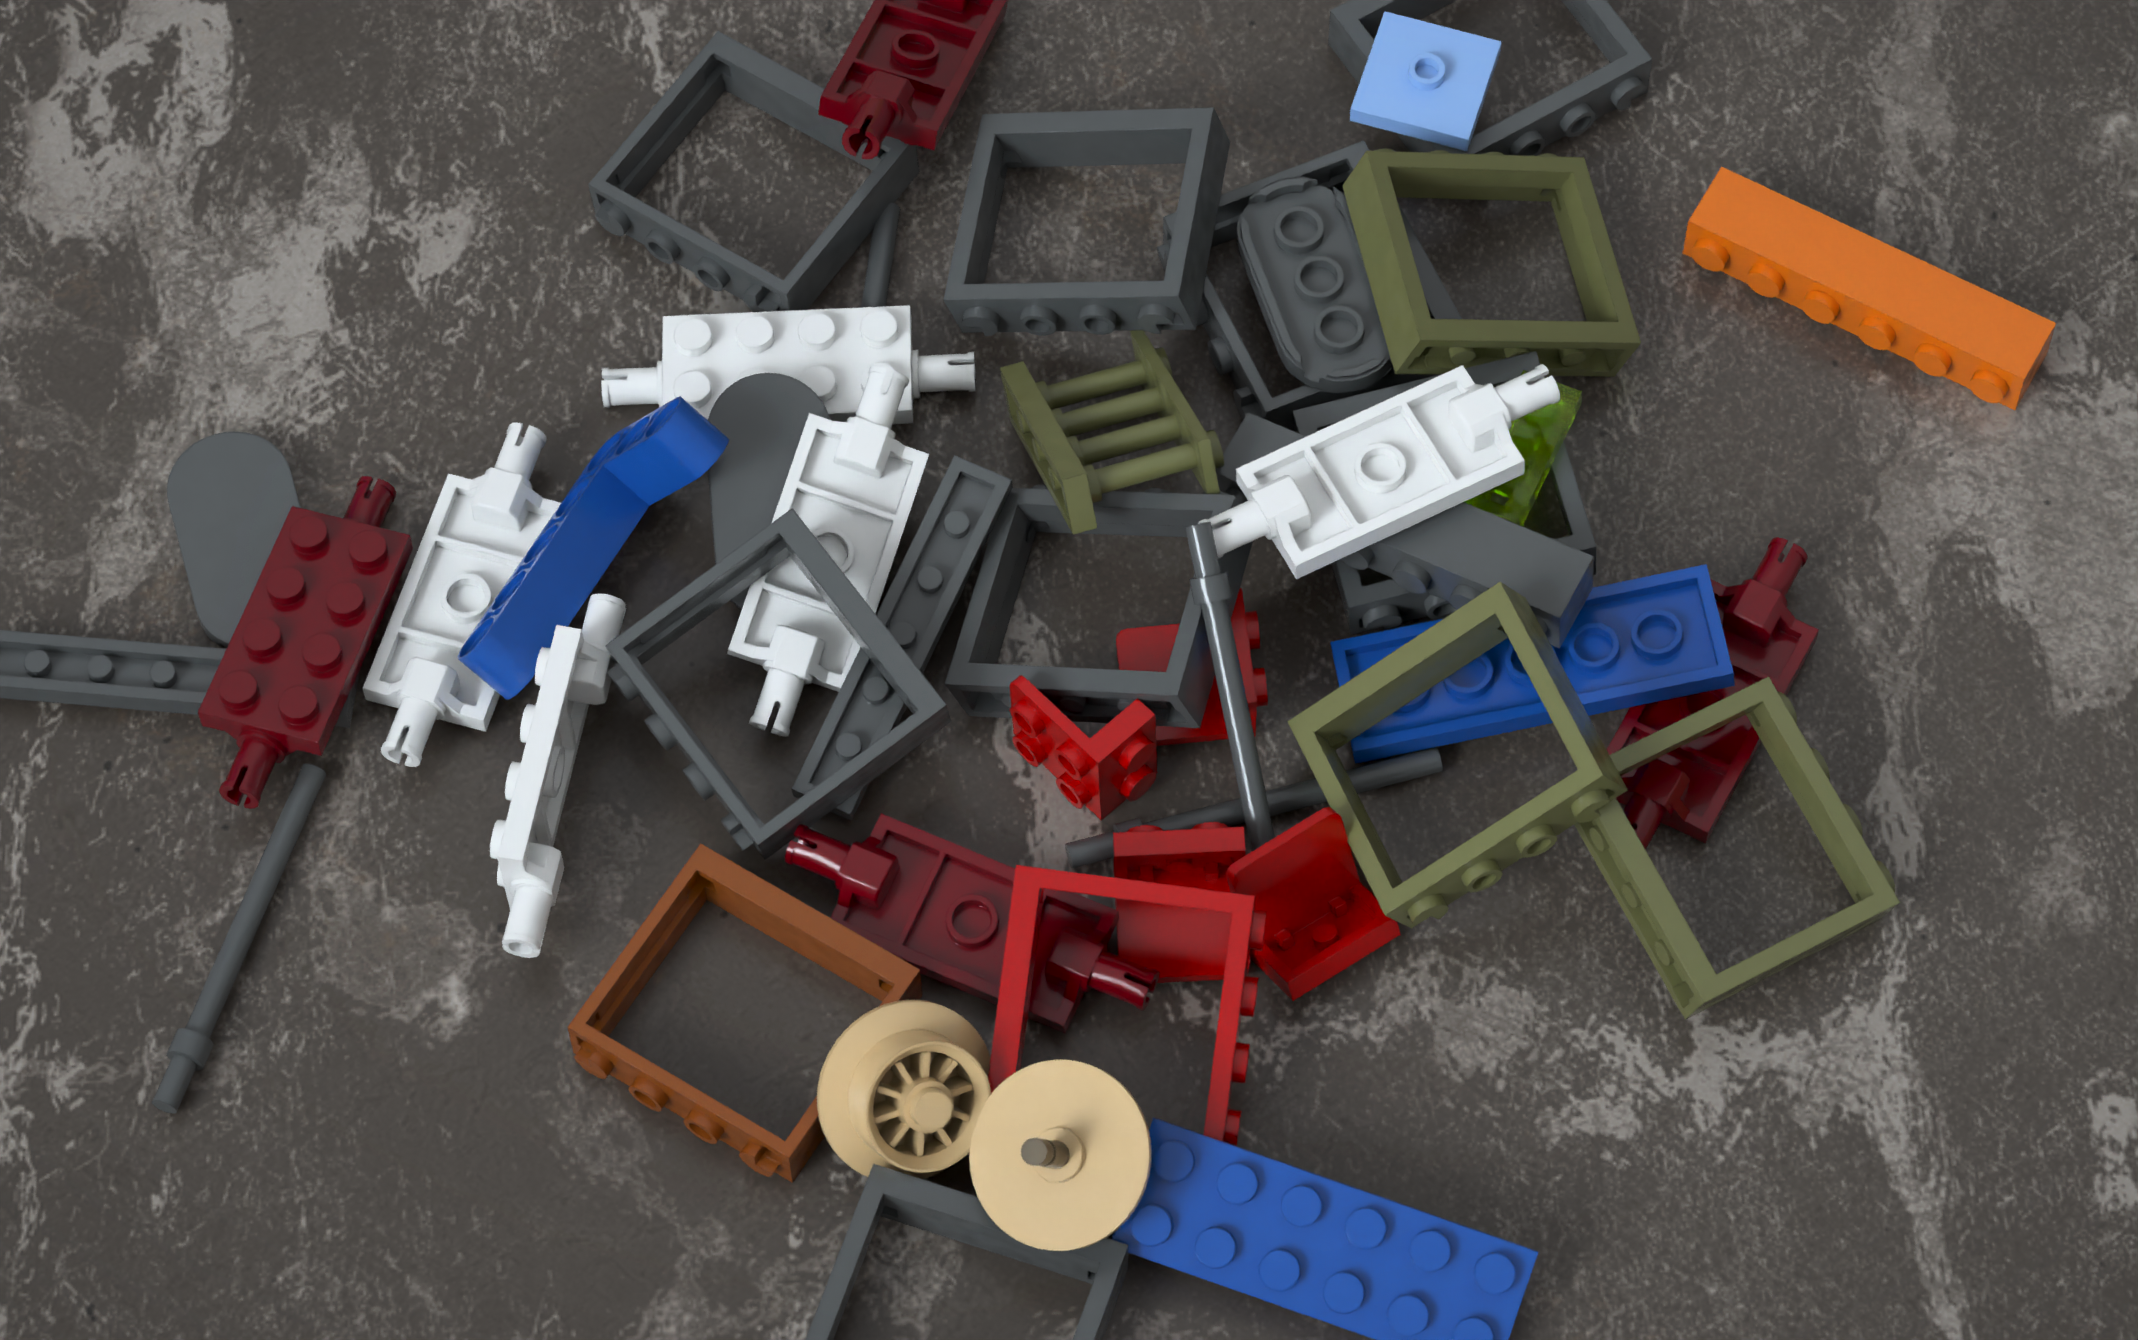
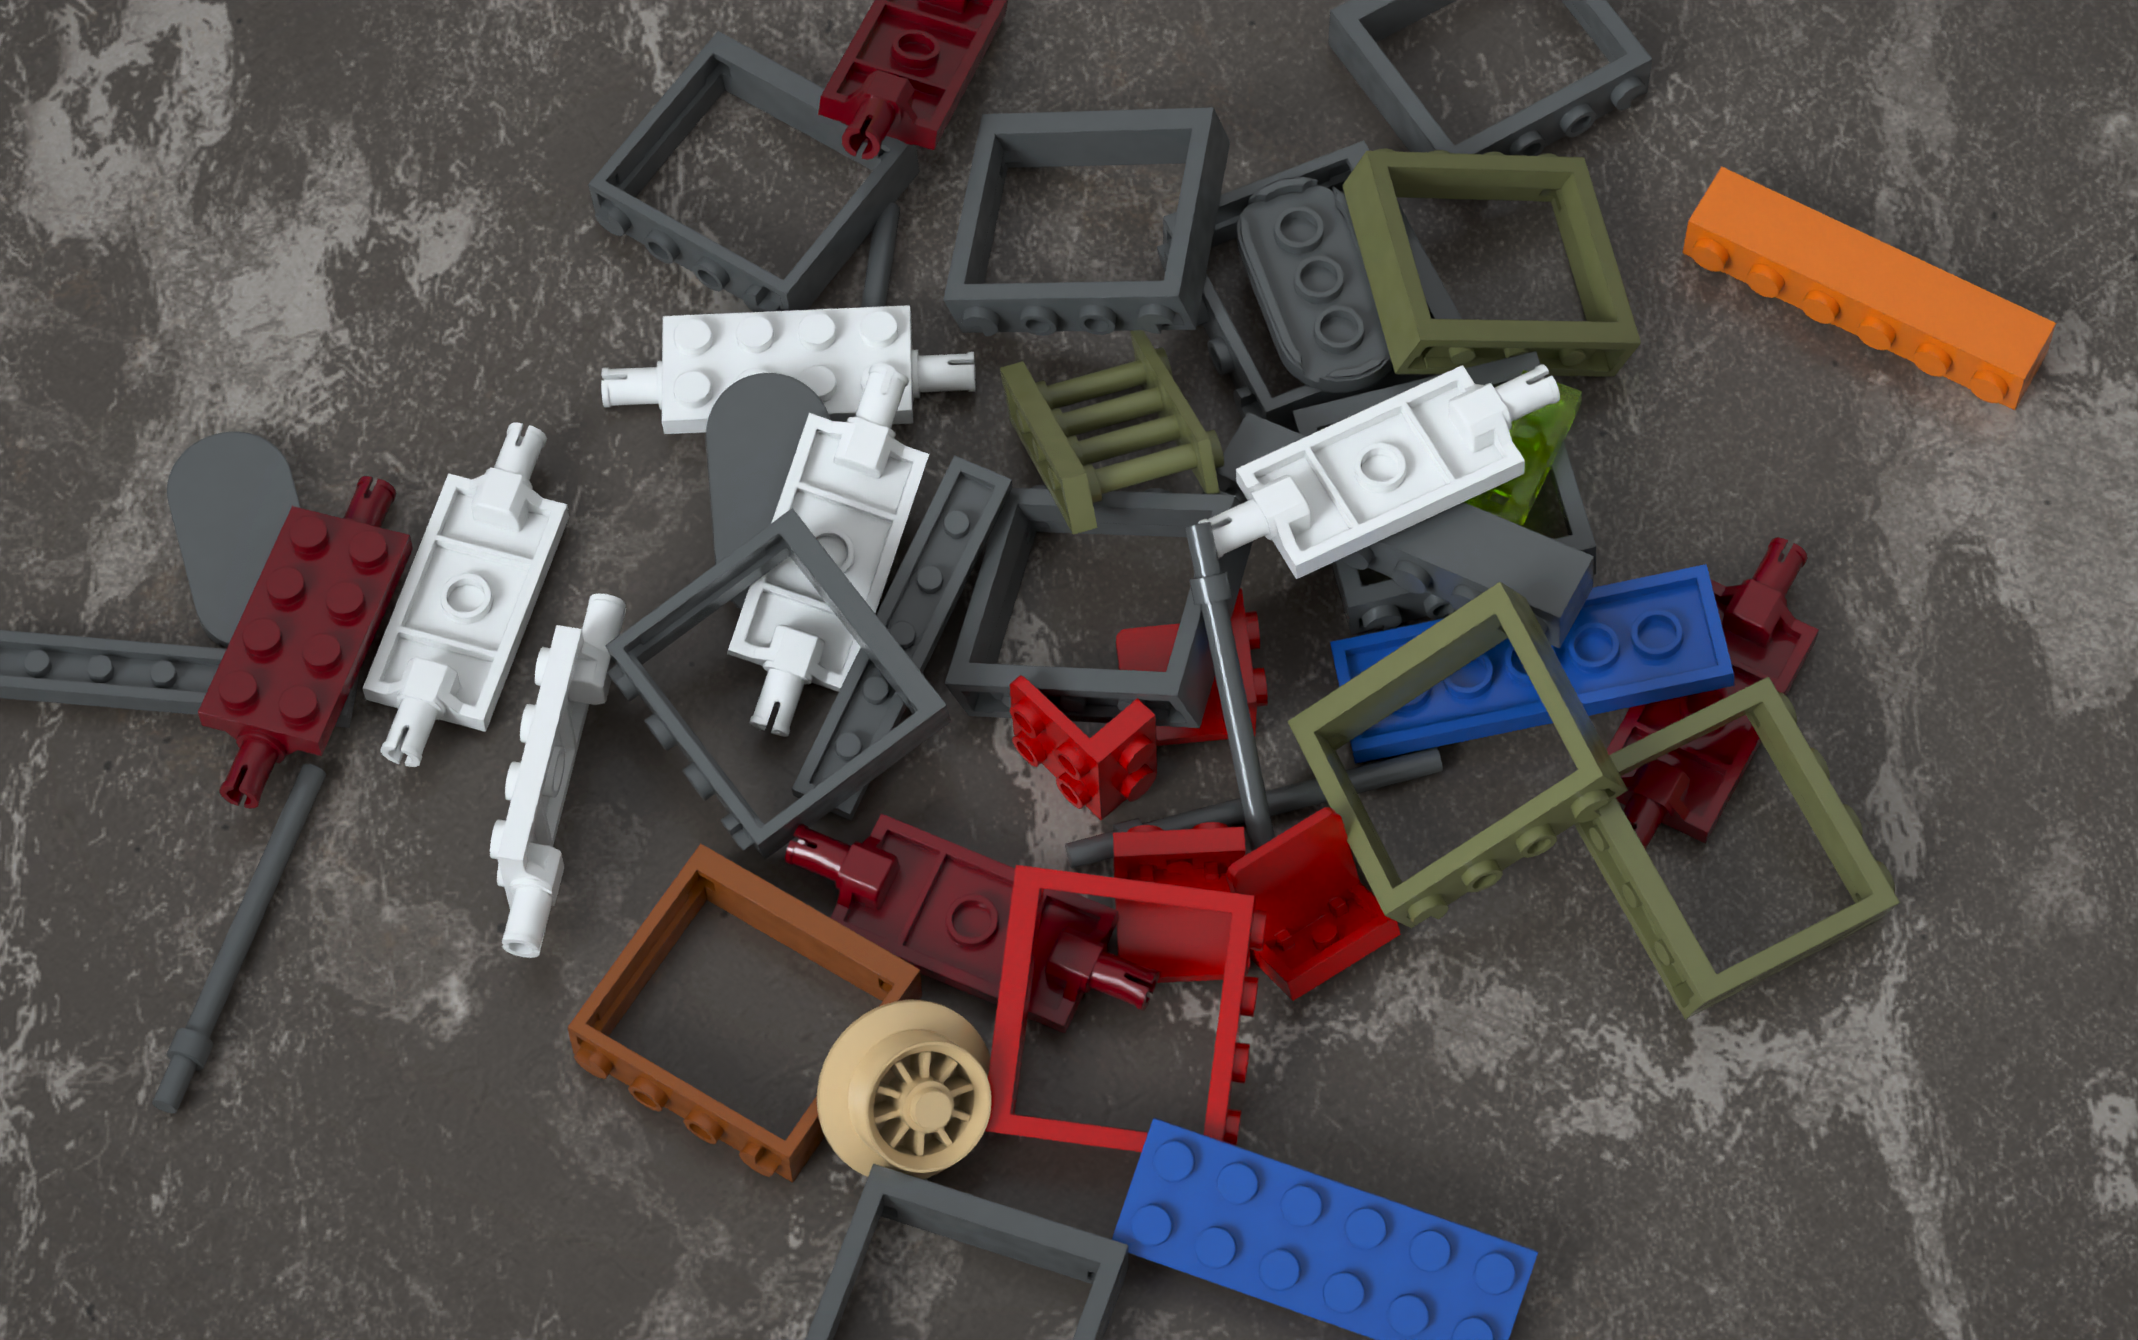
(584, 537): blue beam -> none
(1060, 1155): tan piece -> none
(1425, 81): light blue plate -> none

